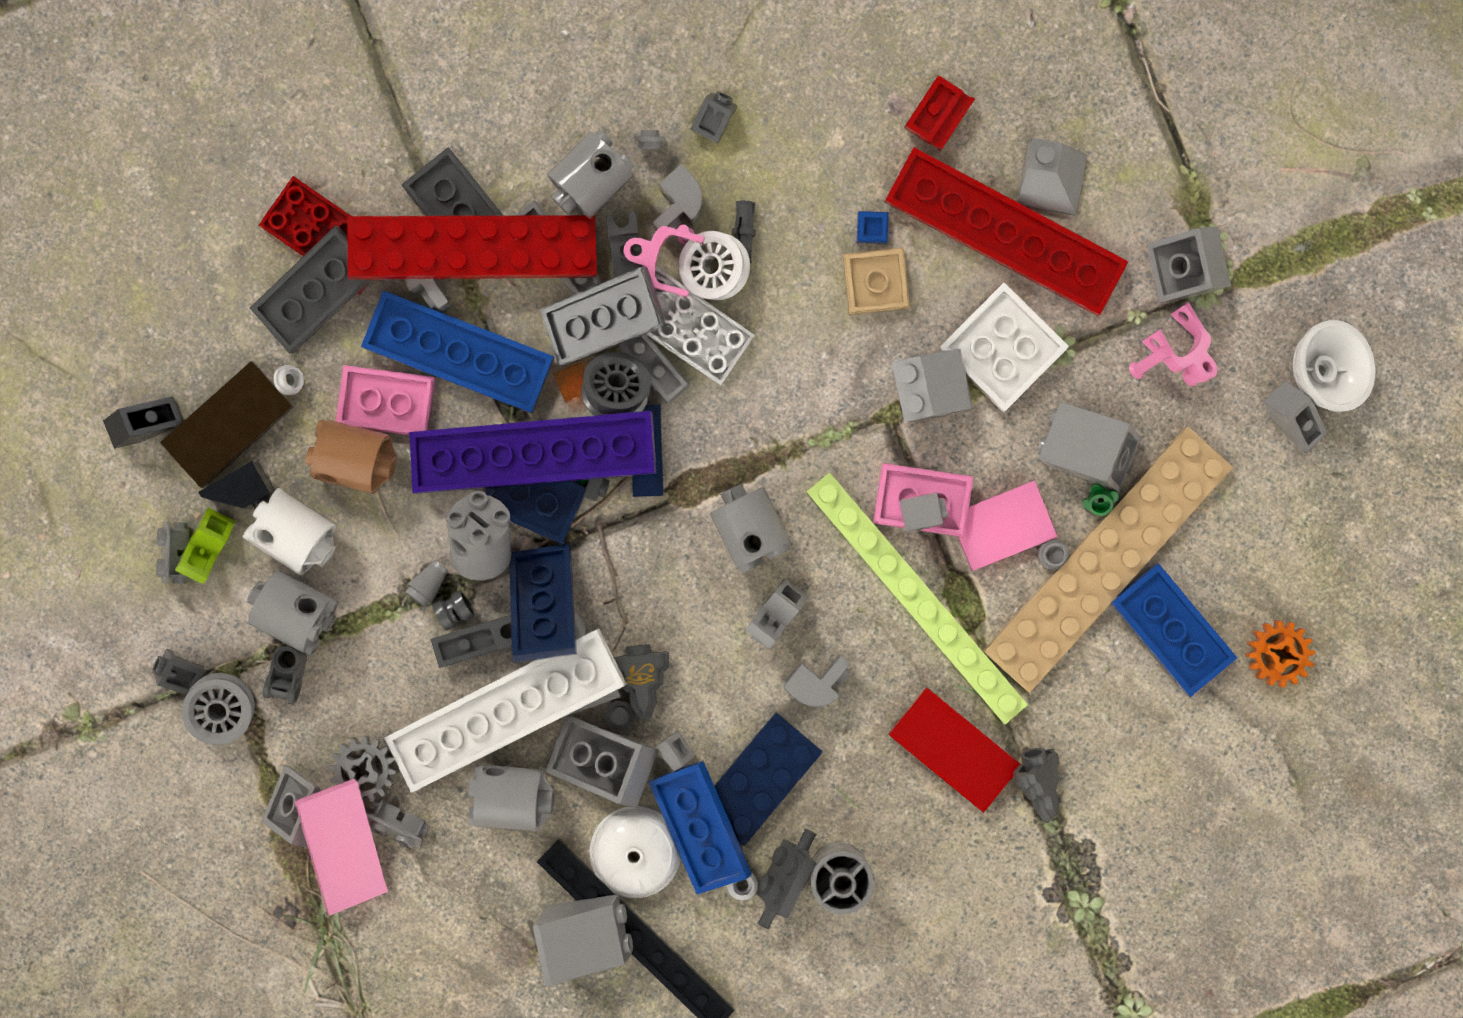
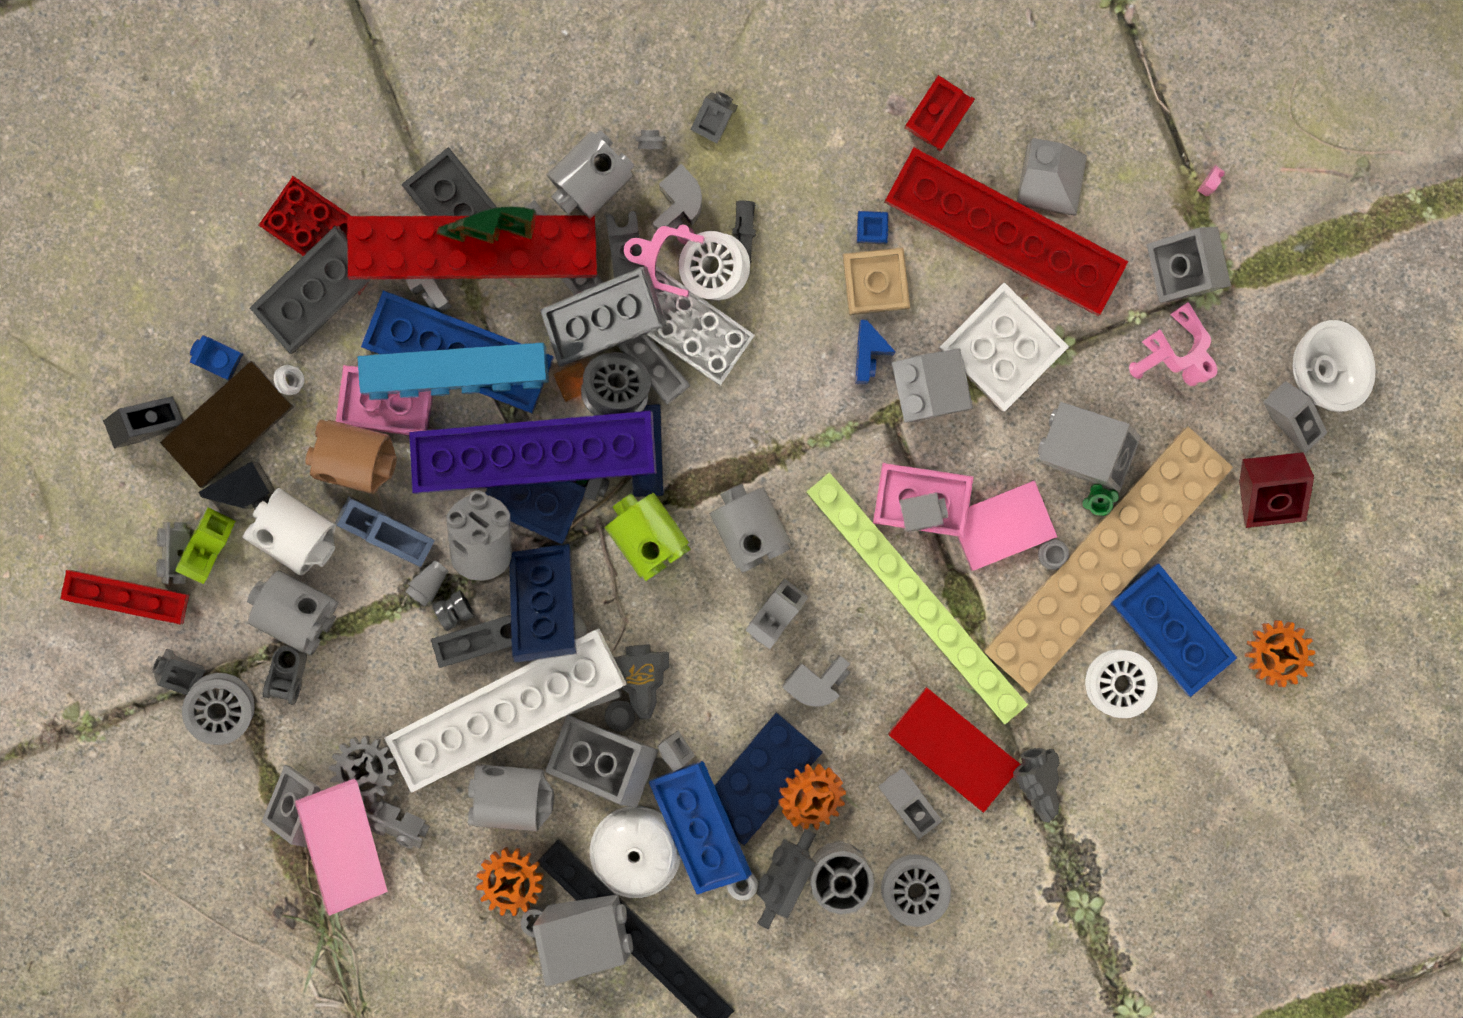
(124, 597): none -> red plate
(215, 357): none -> blue bracket
(384, 531): none -> sand blue slope
(453, 369): none -> dark azure brick
(489, 223): none -> dark green slope
(515, 892): none -> orange gear
(525, 920): none -> light grey bush
(640, 526): none -> lime cylinder
(812, 797): none -> orange gear
(869, 343): none -> blue slope
(910, 803): none -> light grey slope
(939, 904): none -> light grey wheel
(1148, 687): none -> white wheel
(1212, 181): none -> bright pink tile
(1275, 489): none -> dark red slope

